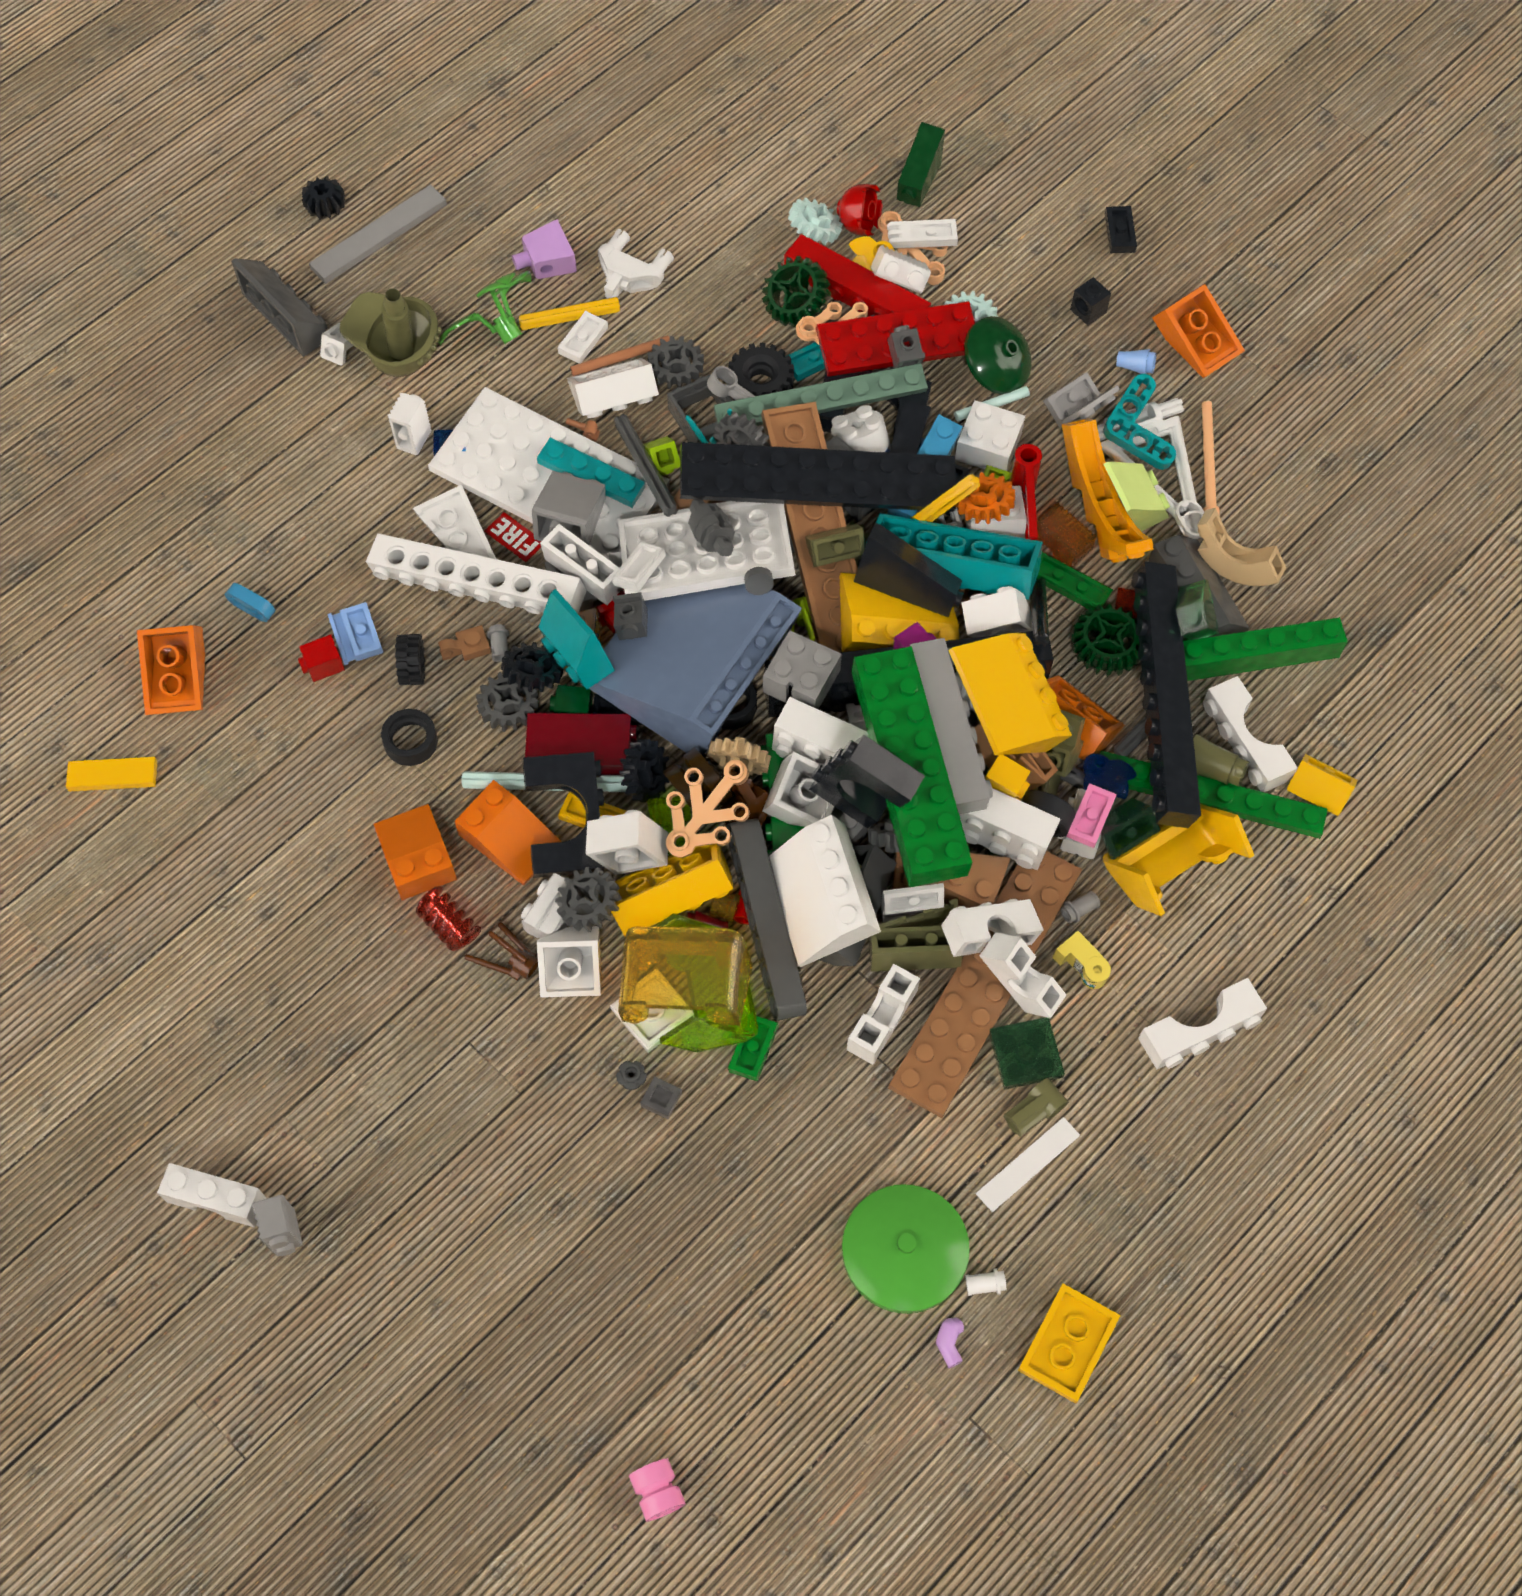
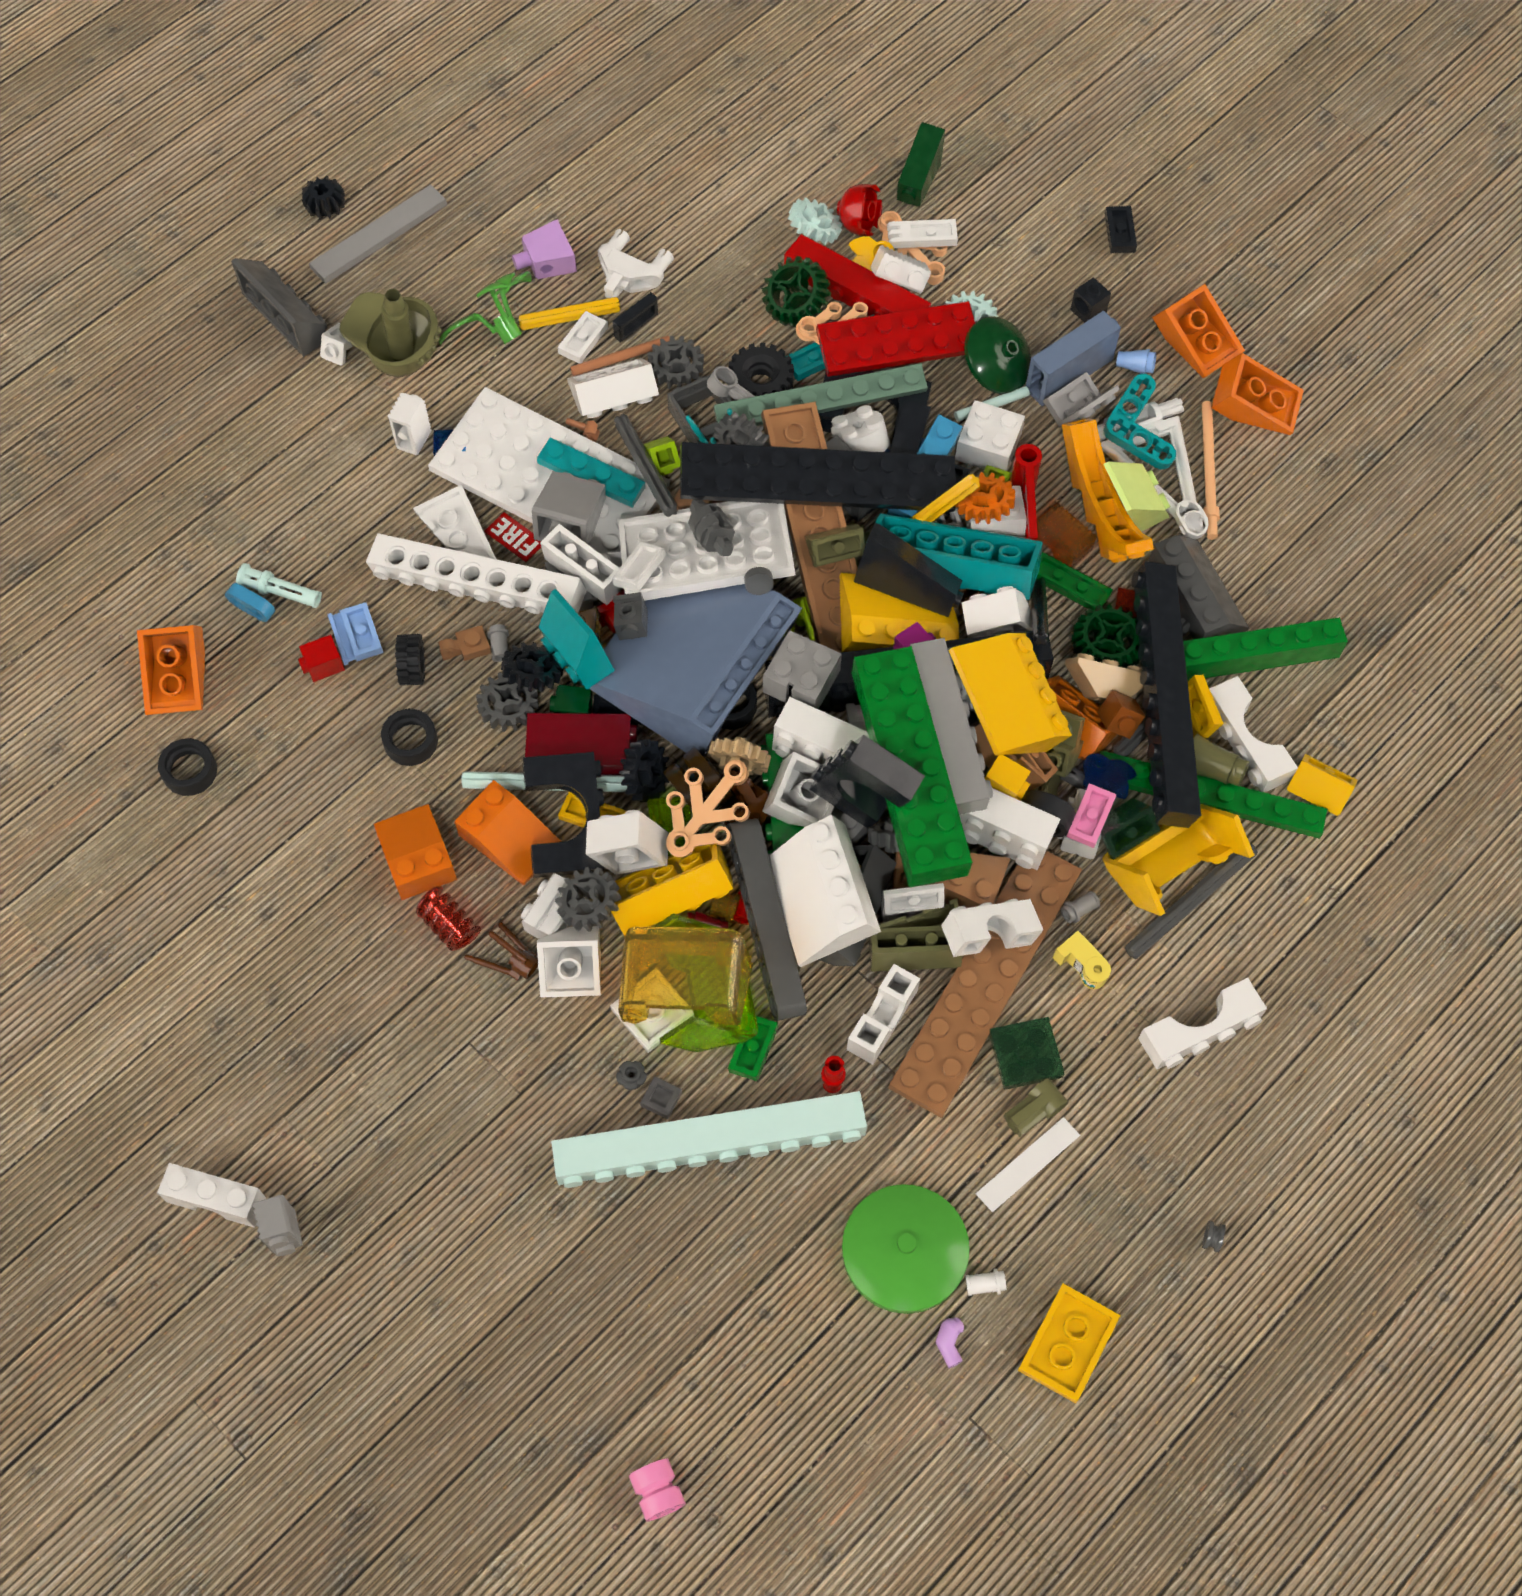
(111, 774): yellow tile -> none
(182, 748): none -> black tyre
(265, 583): none -> light aqua pin
(635, 317): none -> black tile
(708, 1139): none -> light aqua brick
(833, 1074): none -> red pin
(902, 354): dark grey brick -> none
(1011, 963): white arch -> none
(1072, 355): none -> sand blue brick
(1099, 678): none -> tan slope
(1121, 714): none -> dark orange brick
(1186, 904): none -> dark grey axle
(1196, 611): clear green slope -> none
(1203, 709): none -> yellow plate
(1213, 1236): none -> dark grey bush
(1235, 561): tan arch -> none
(1257, 396): none -> orange slope

